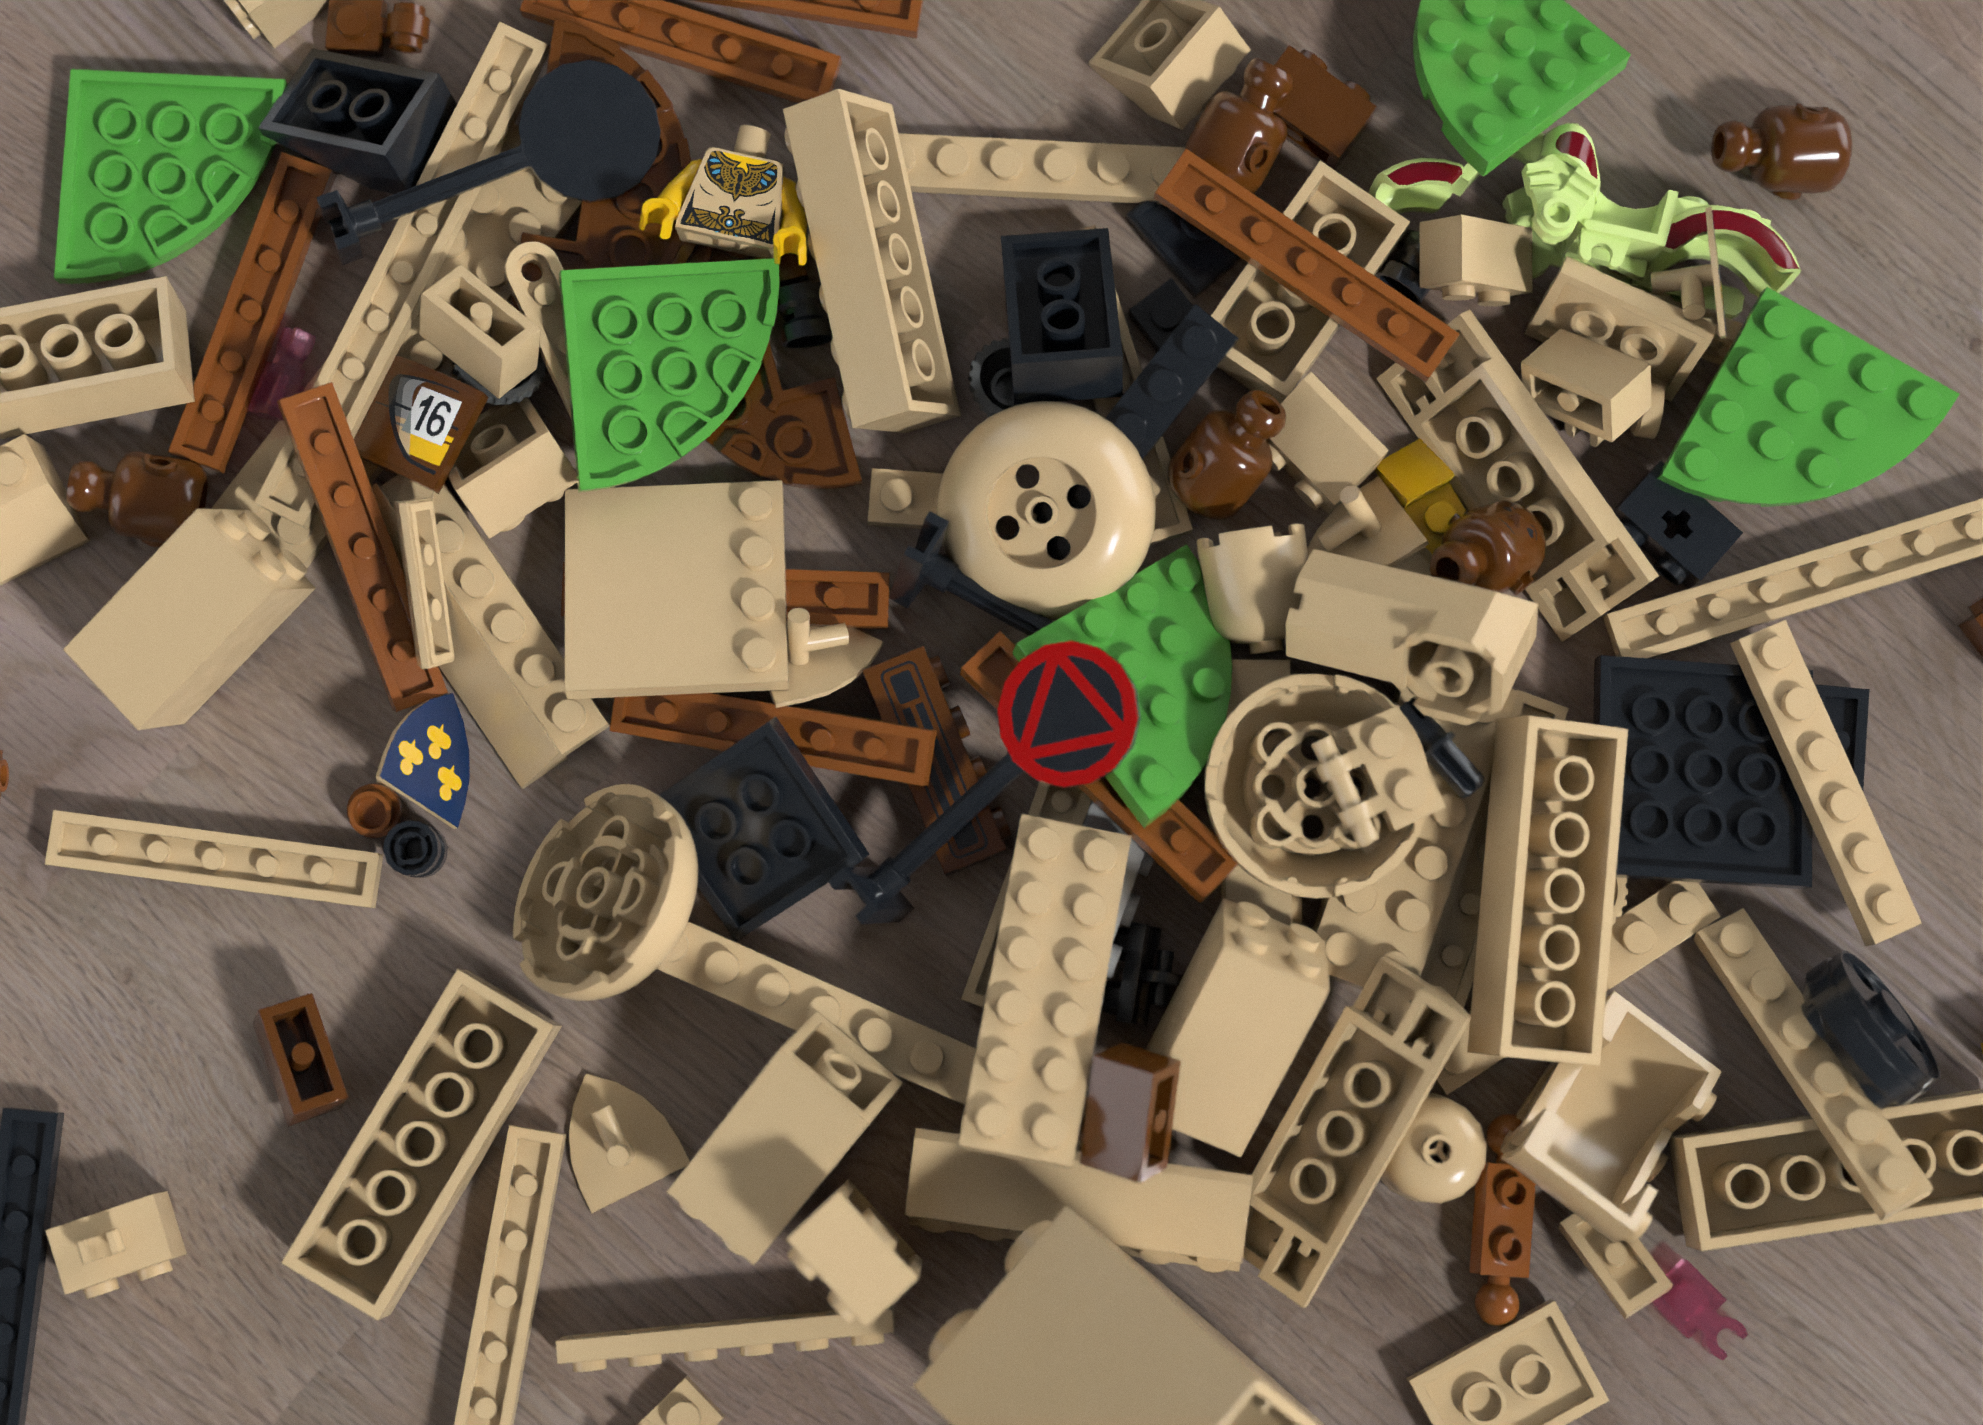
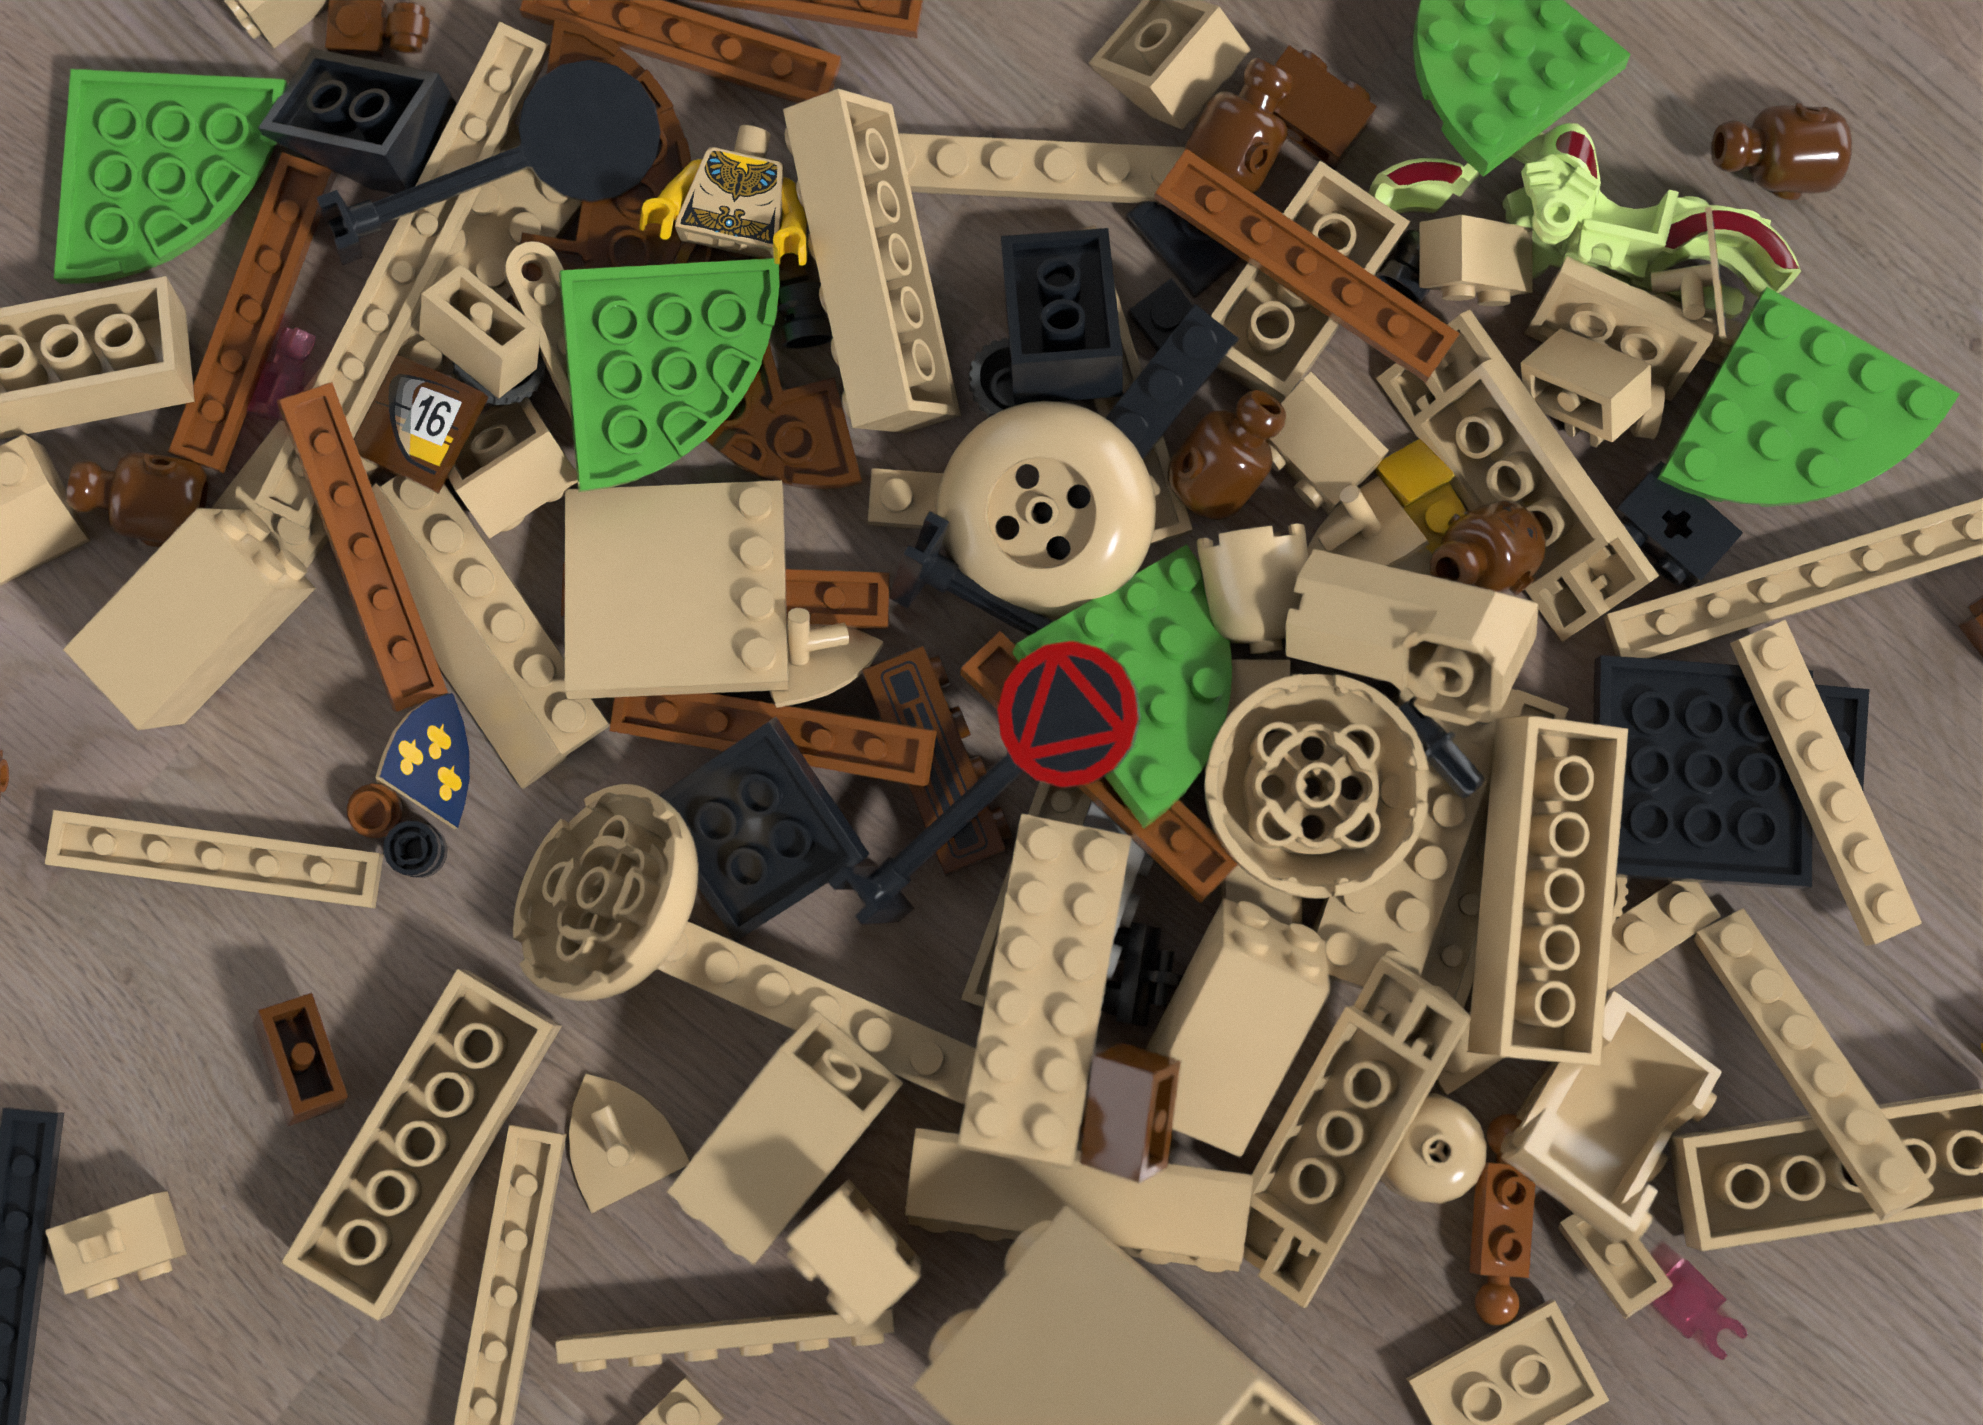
(424, 582): tan slope -> none
(1392, 769): tan plate -> none
(1868, 1031): black piece -> none

